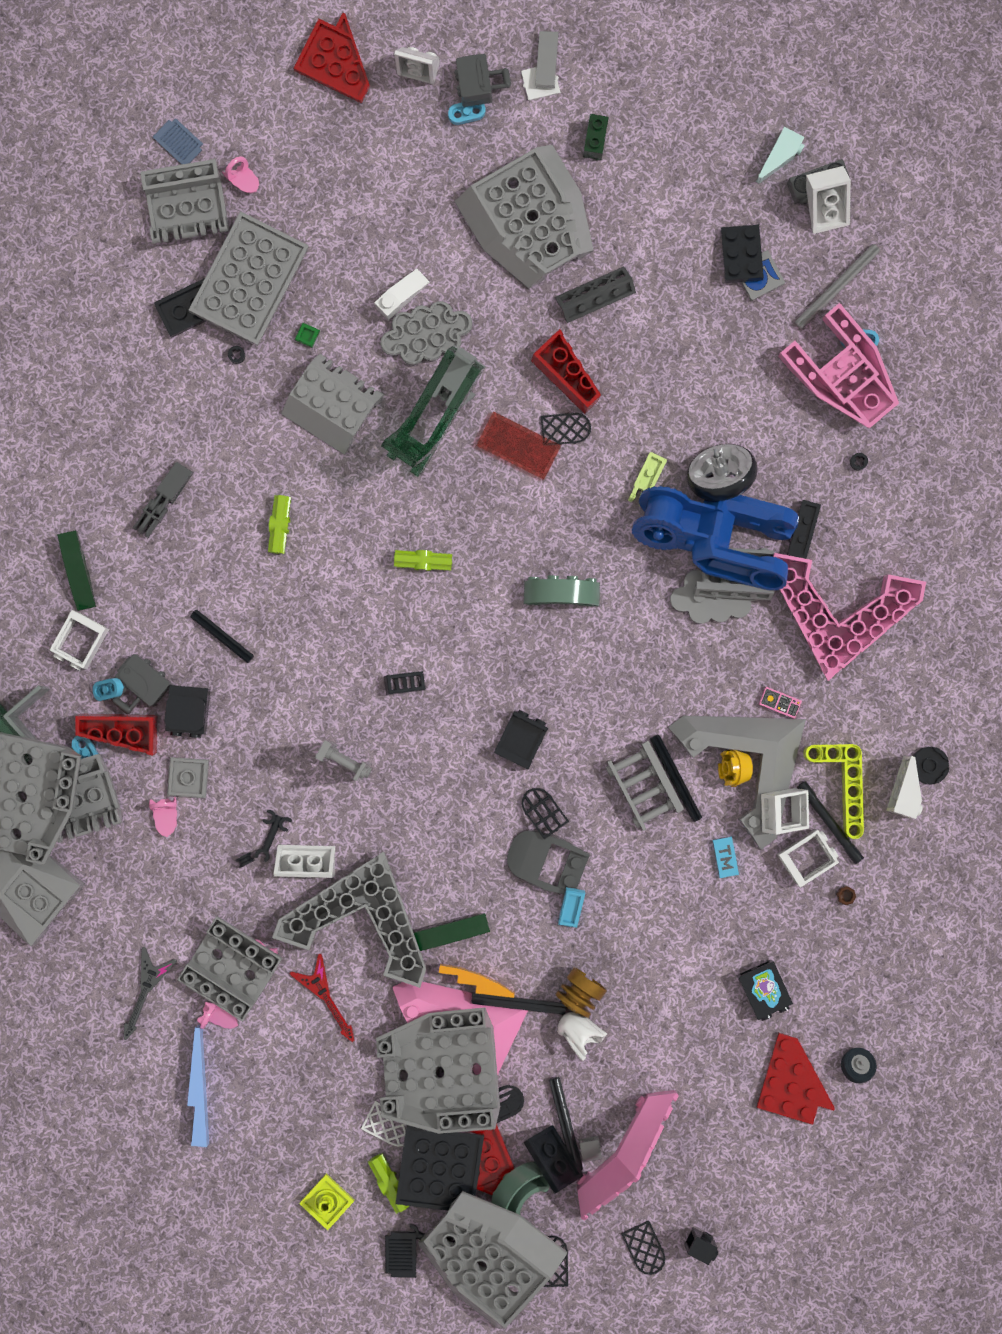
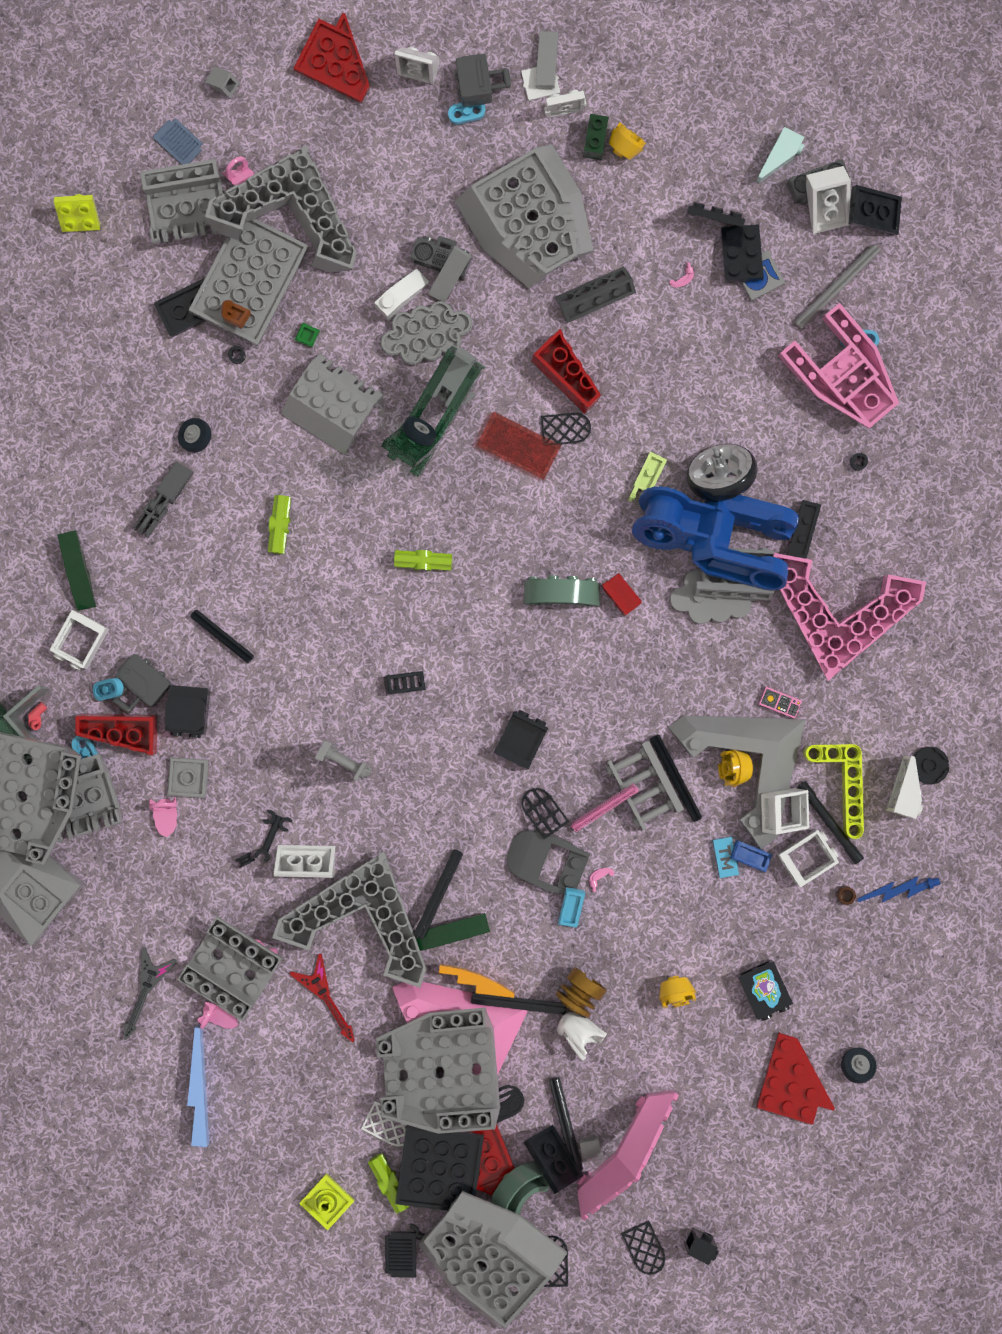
(34, 716): none -> coral arm
(77, 213): none -> neon yellow plate
(194, 435): none -> black wheel
(222, 82): none -> light grey brick
(234, 313): none -> dark orange plate
(292, 183): none -> light grey wedge
(419, 431): none -> black bush
(433, 256): none -> dark grey piece
(438, 894): none -> black axle
(449, 274): none -> light grey tile
(569, 103): none -> white plate
(597, 875): none -> bright pink piece
(604, 808): none -> bright pink axle
(621, 594): none -> red panel
(625, 142): none -> yellow cone
(676, 992): none -> yellow cone
(685, 279): none -> bright pink piece
(716, 213): none -> black plate
(750, 856): none -> blue tile
(875, 210): none -> black plate
(914, 889): none -> blue piece

